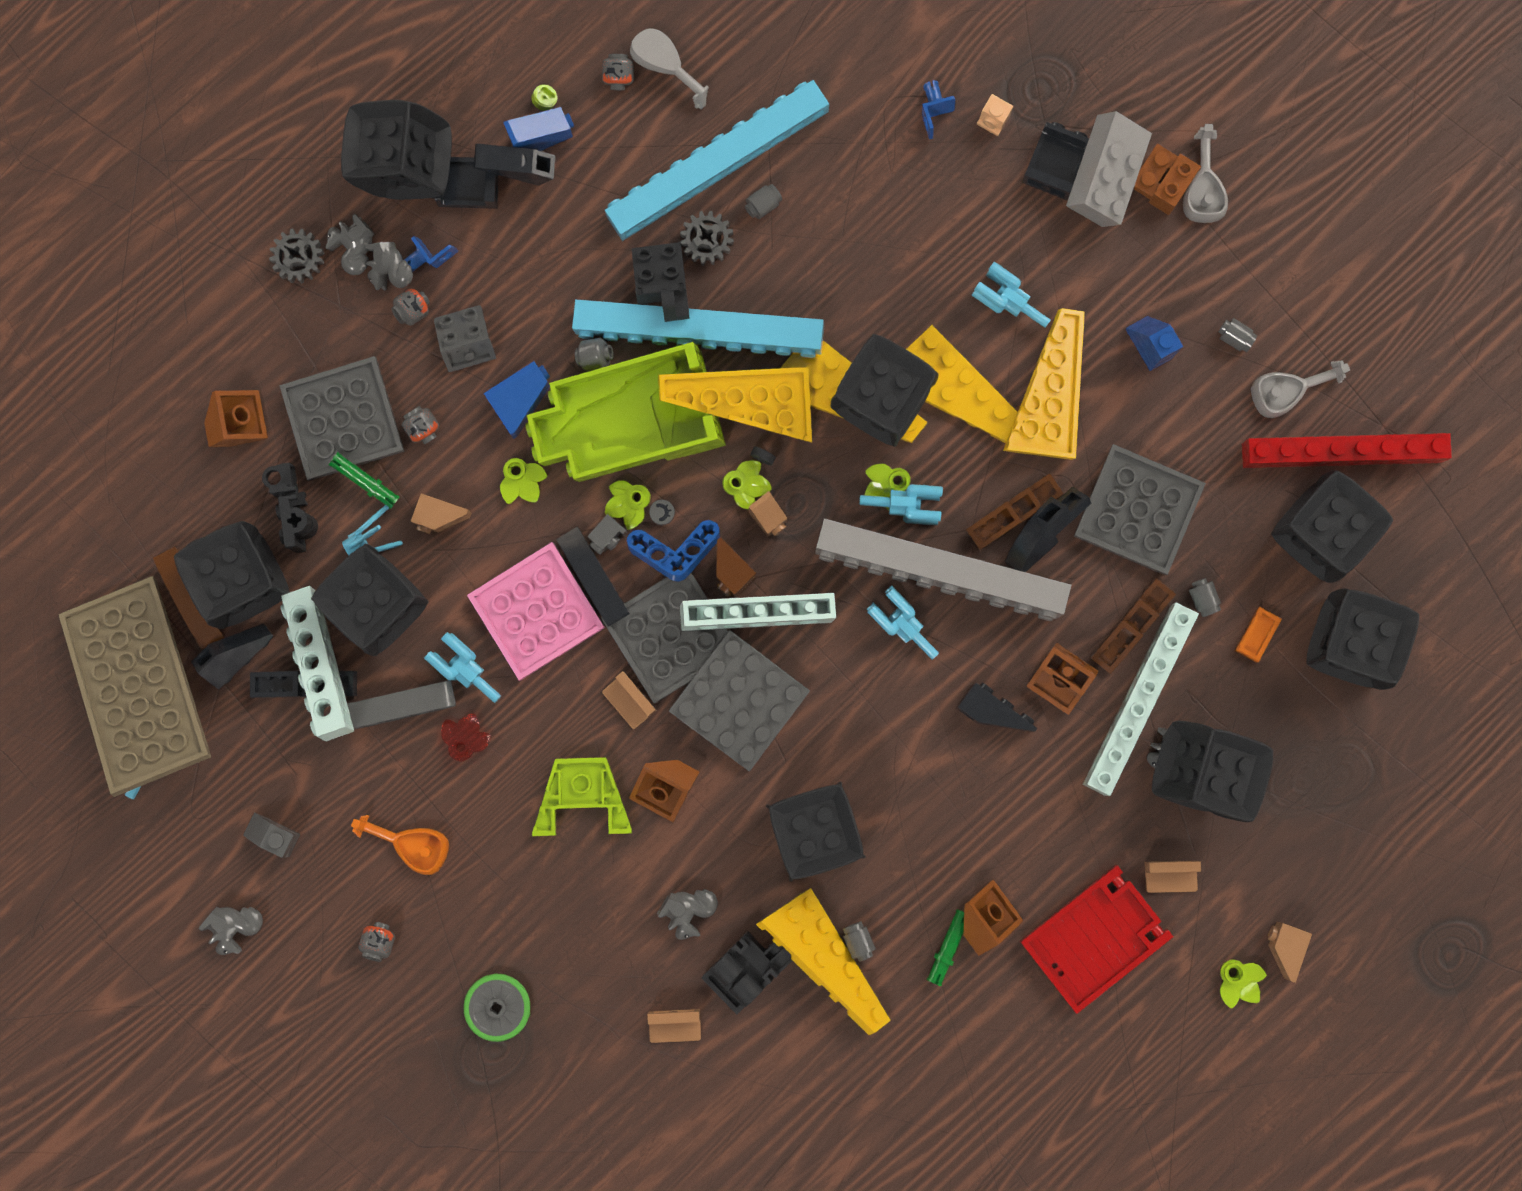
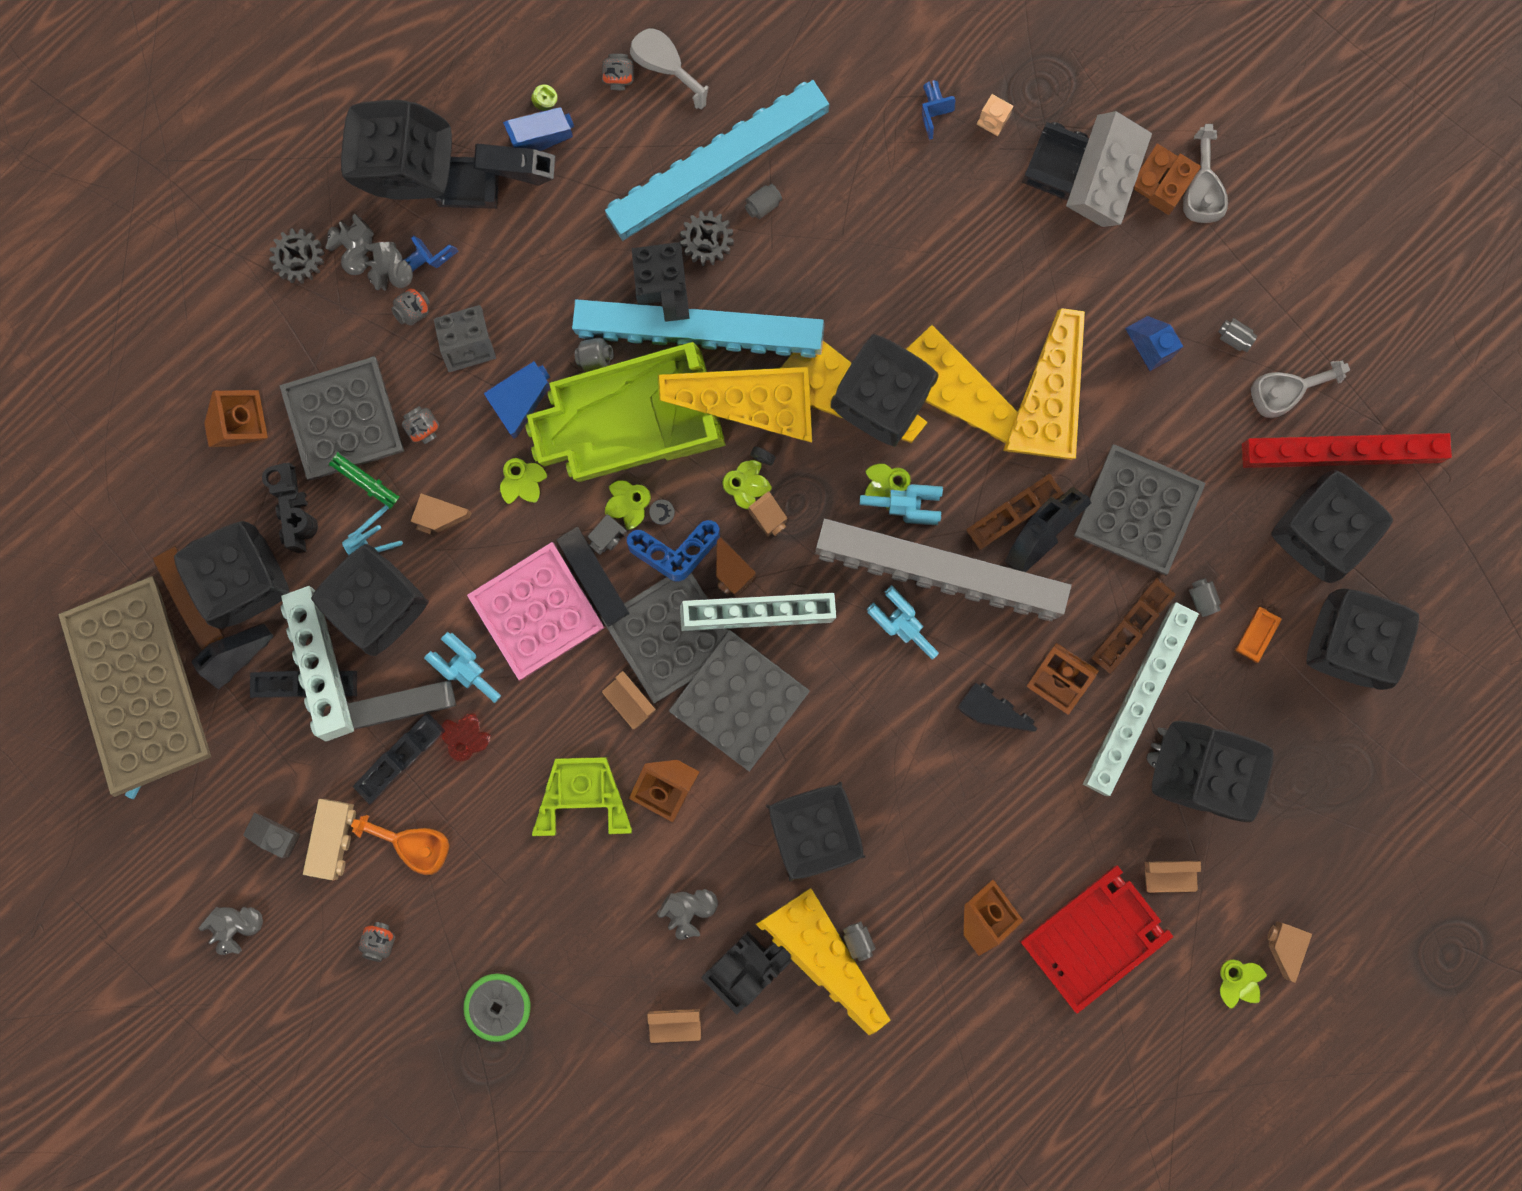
(329, 839): none -> tan brick
(399, 758): none -> black slope
(947, 950): green pin -> none
(1008, 296): medium azure plant -> none

